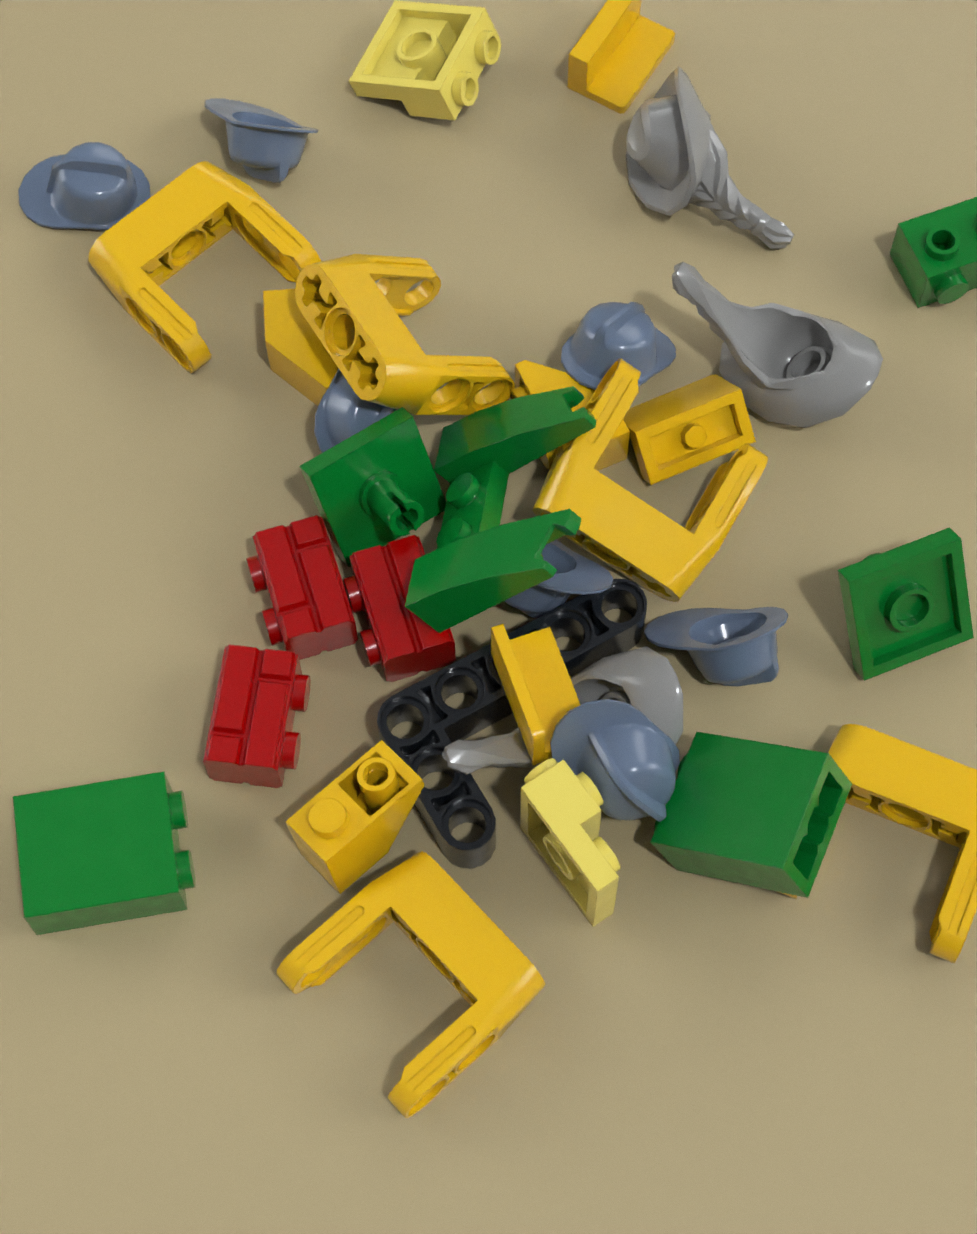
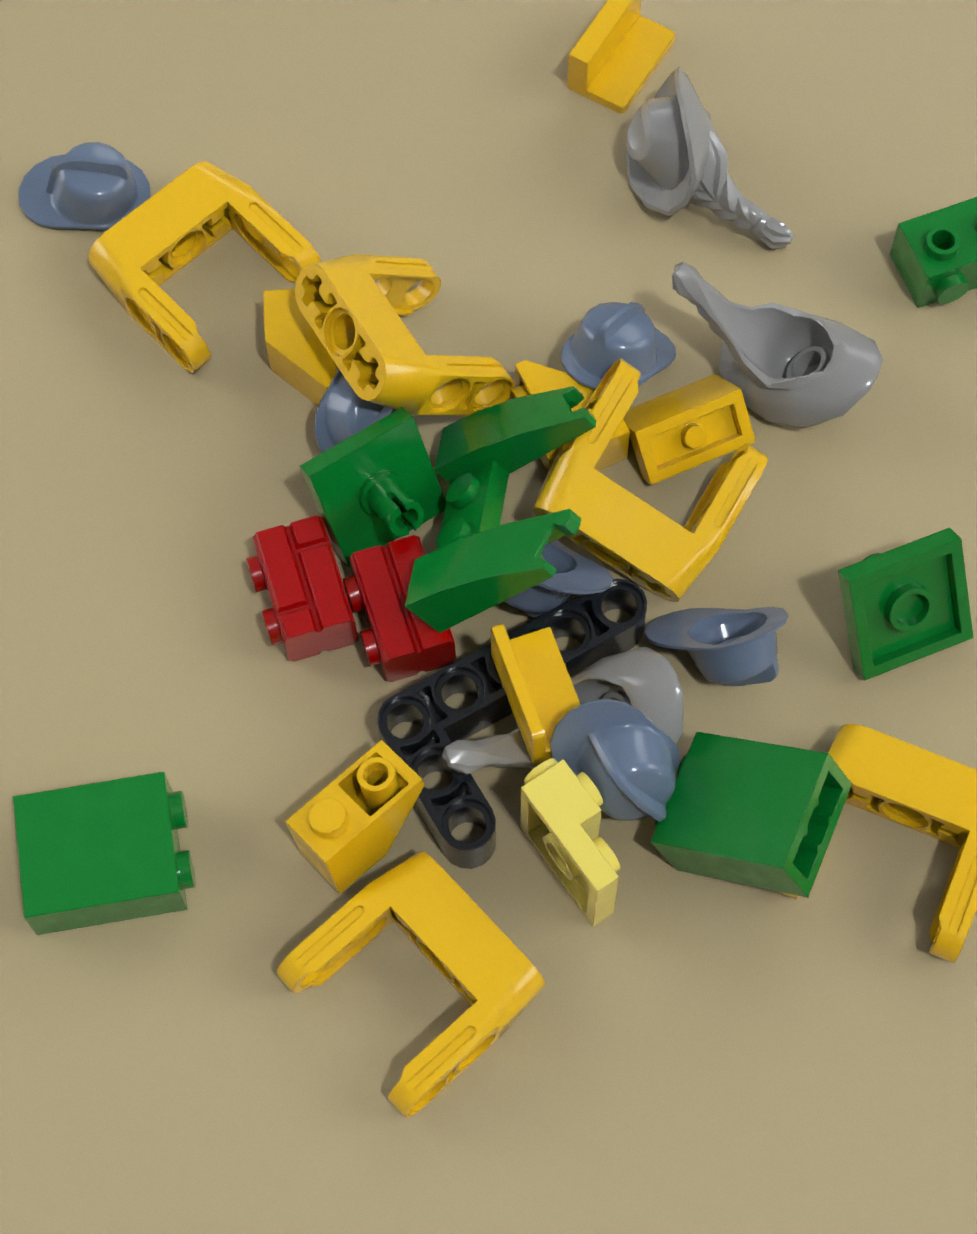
(255, 716): red brick -> none
(261, 138): sand blue piece -> none
(428, 57): light yellow plate -> none

